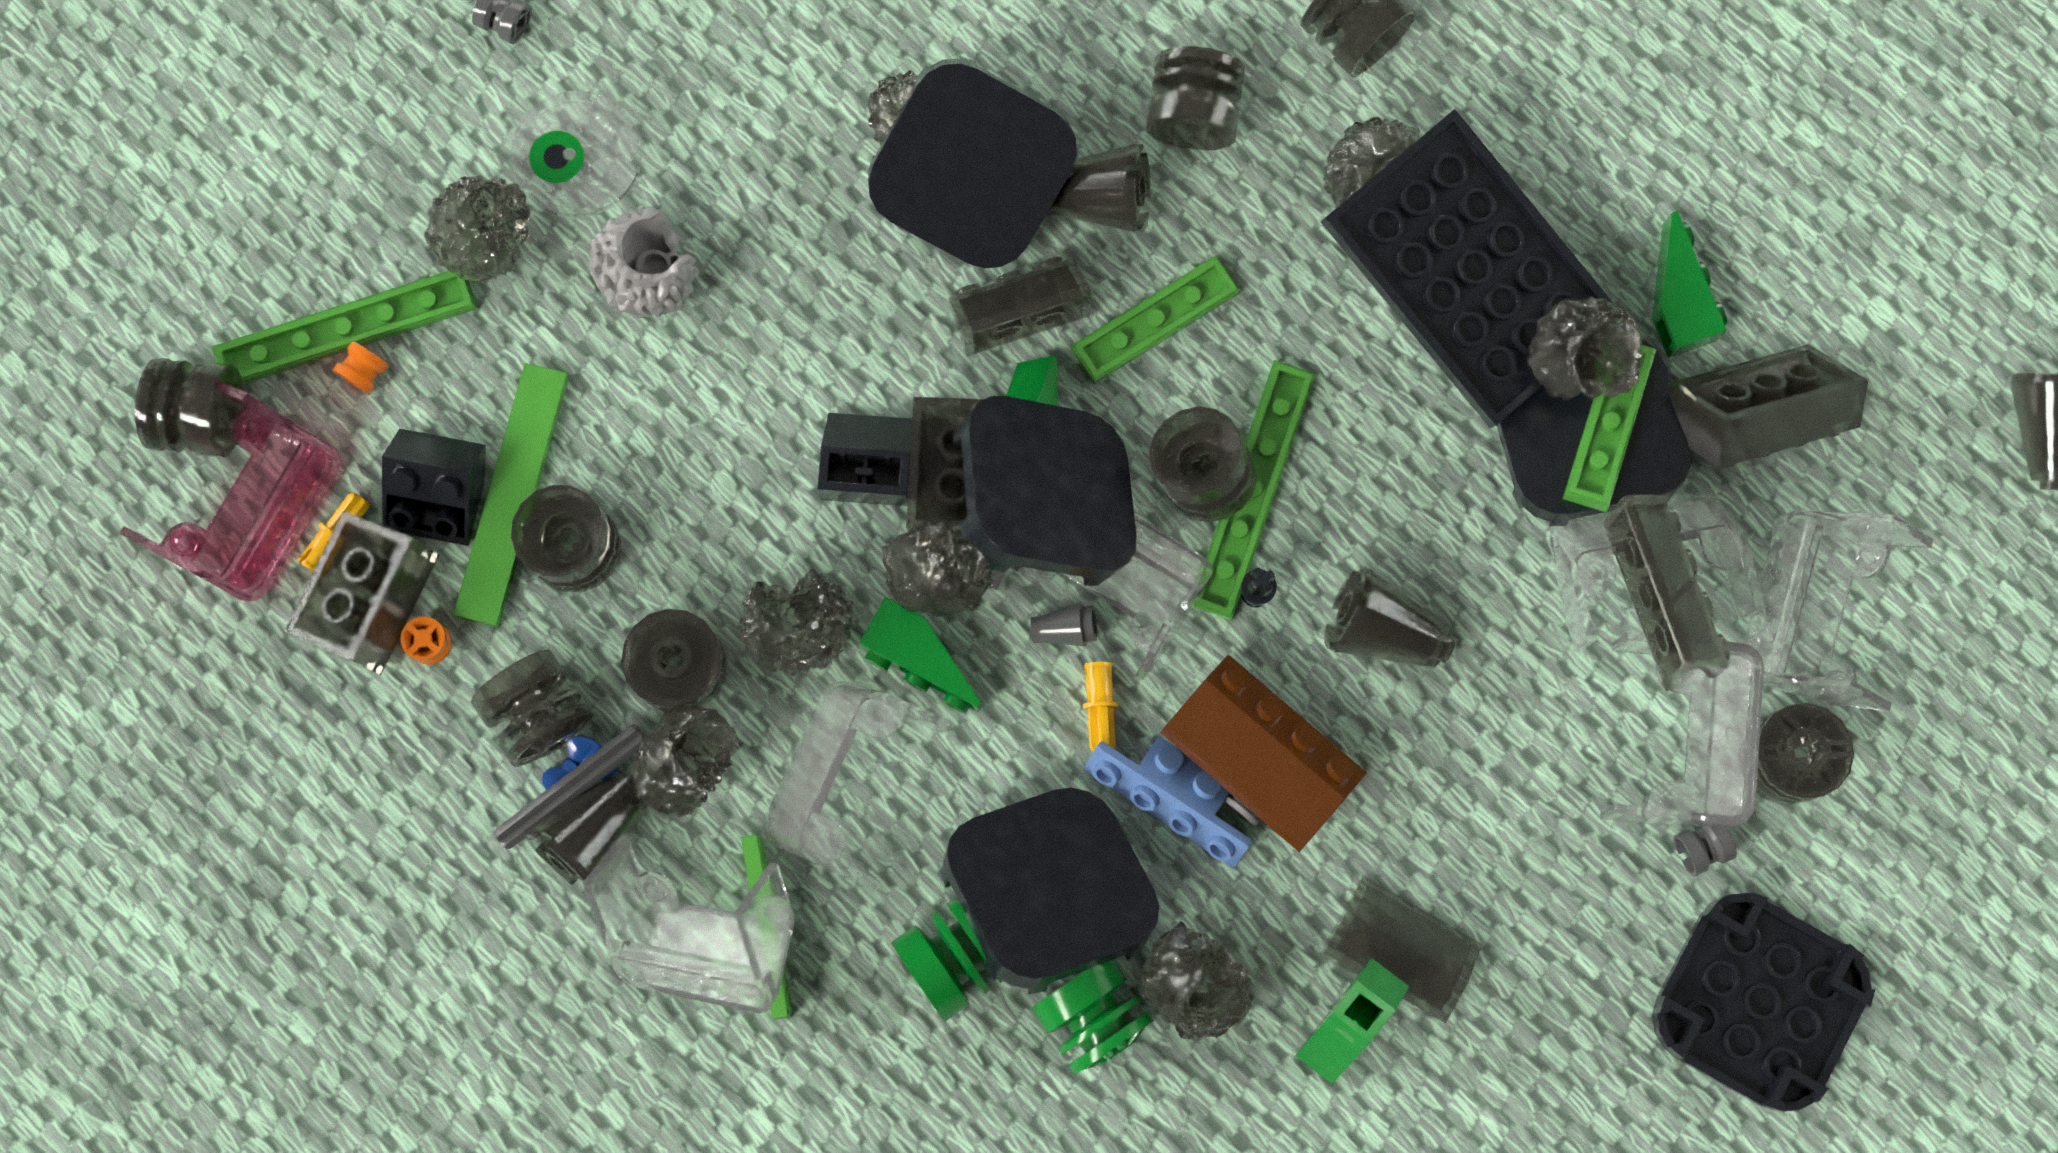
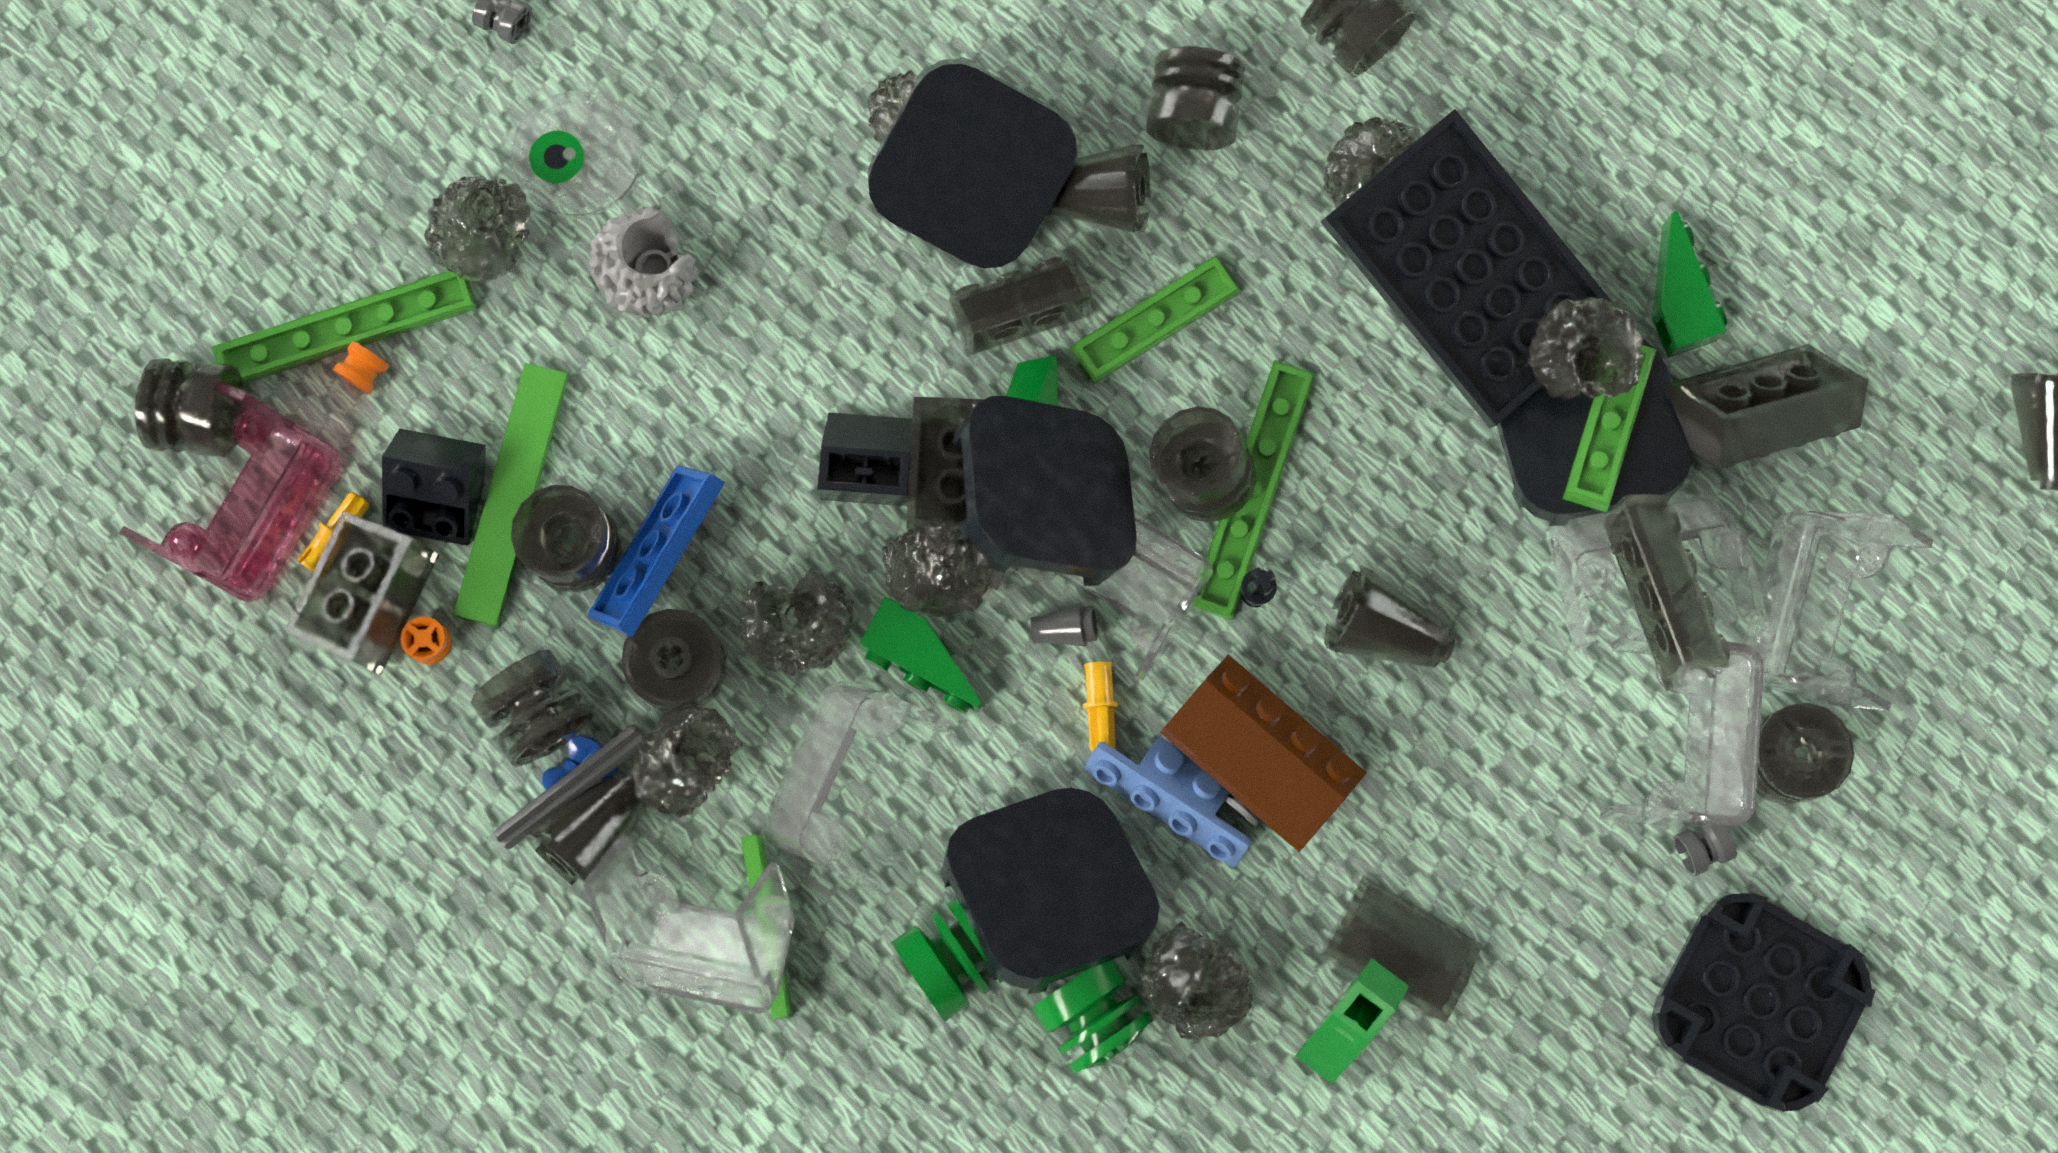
(655, 549): none -> blue tile

